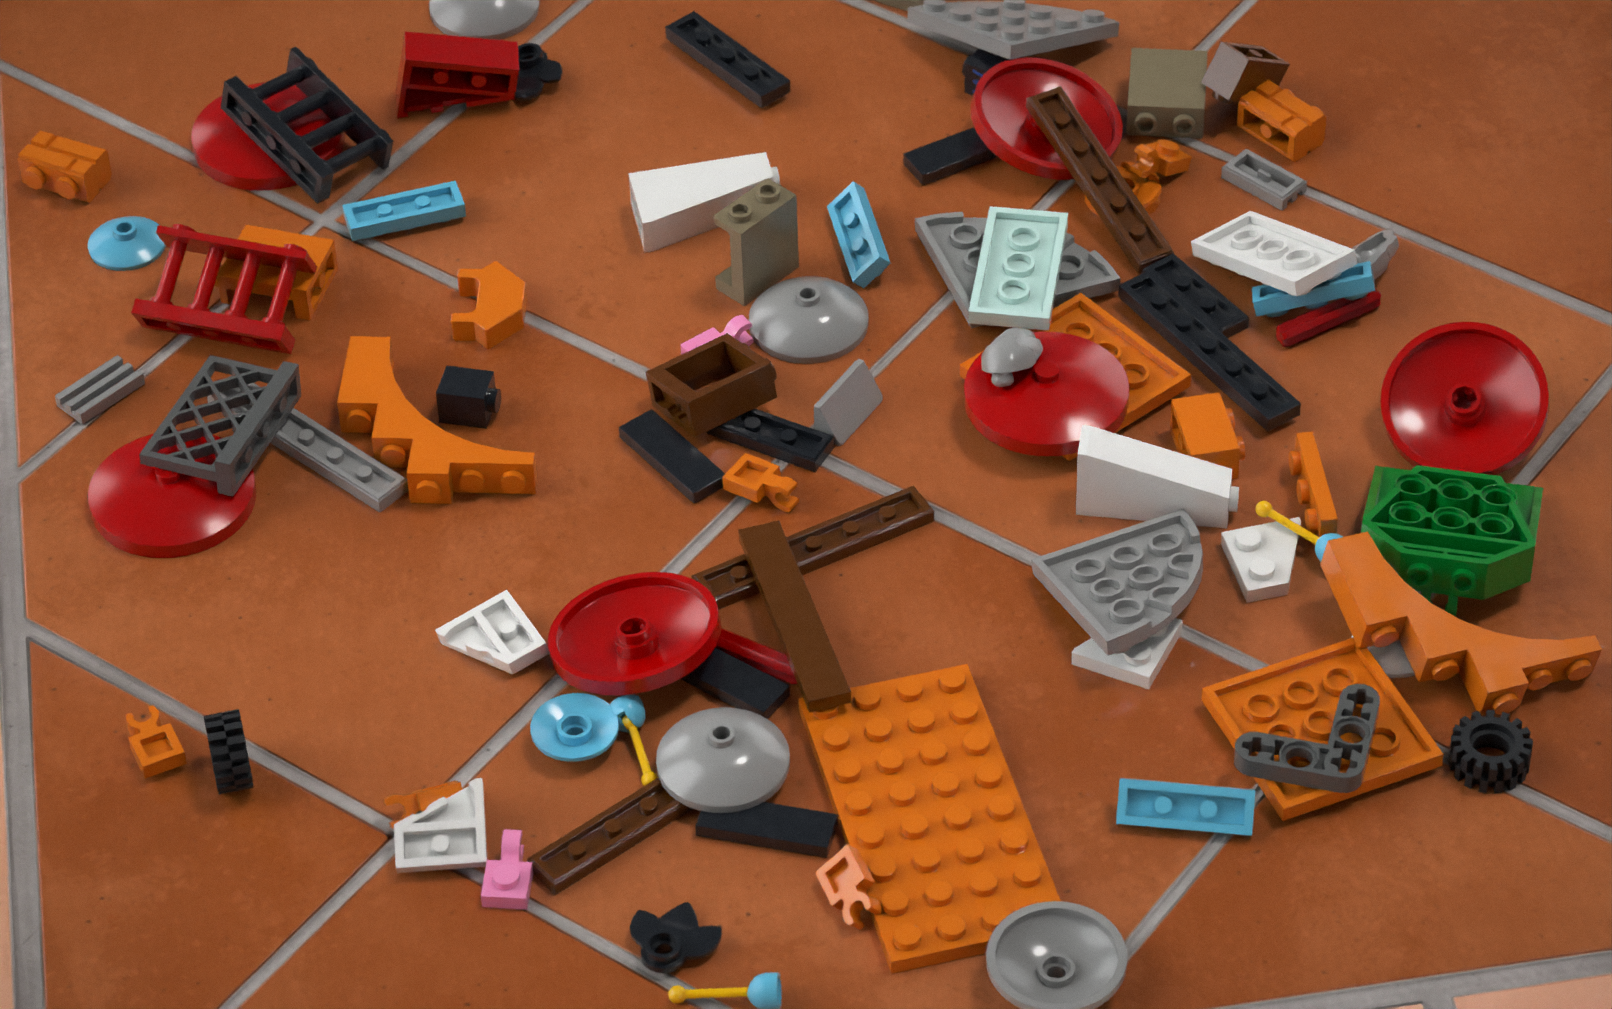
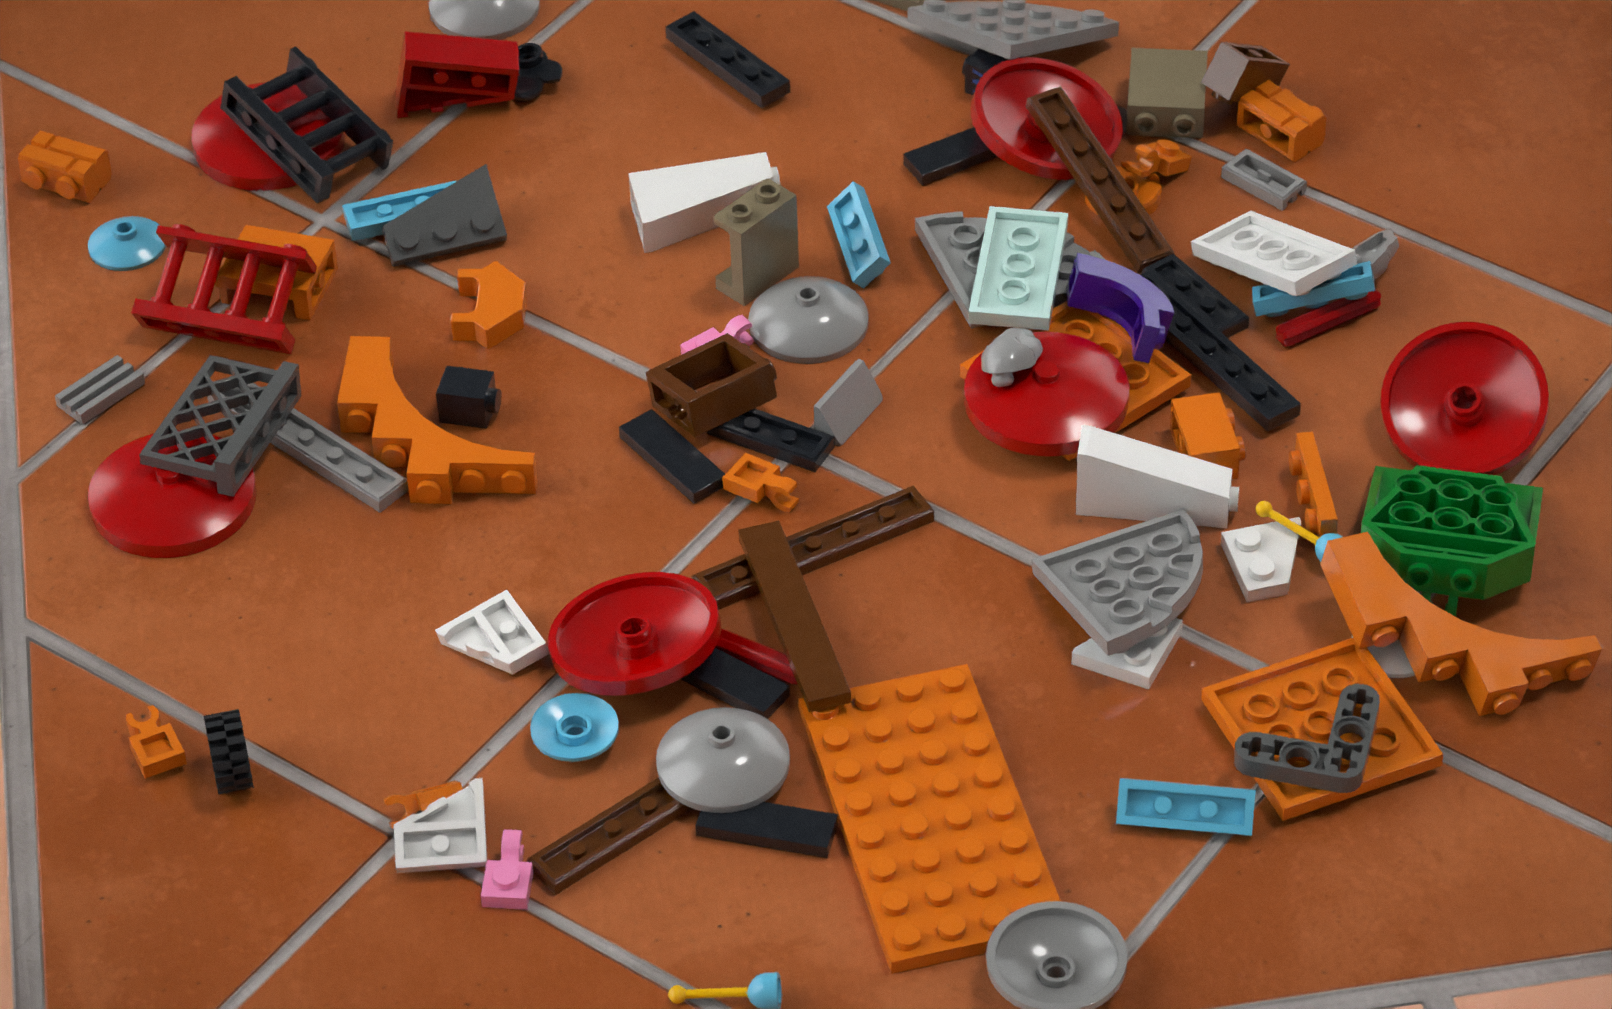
(448, 222): none -> dark grey wing
(630, 717): hinge -> none
(672, 938): black plate -> none
(845, 885): orange plate -> none
(1123, 297): none -> dark purple arch
(1494, 733): black tyre -> none

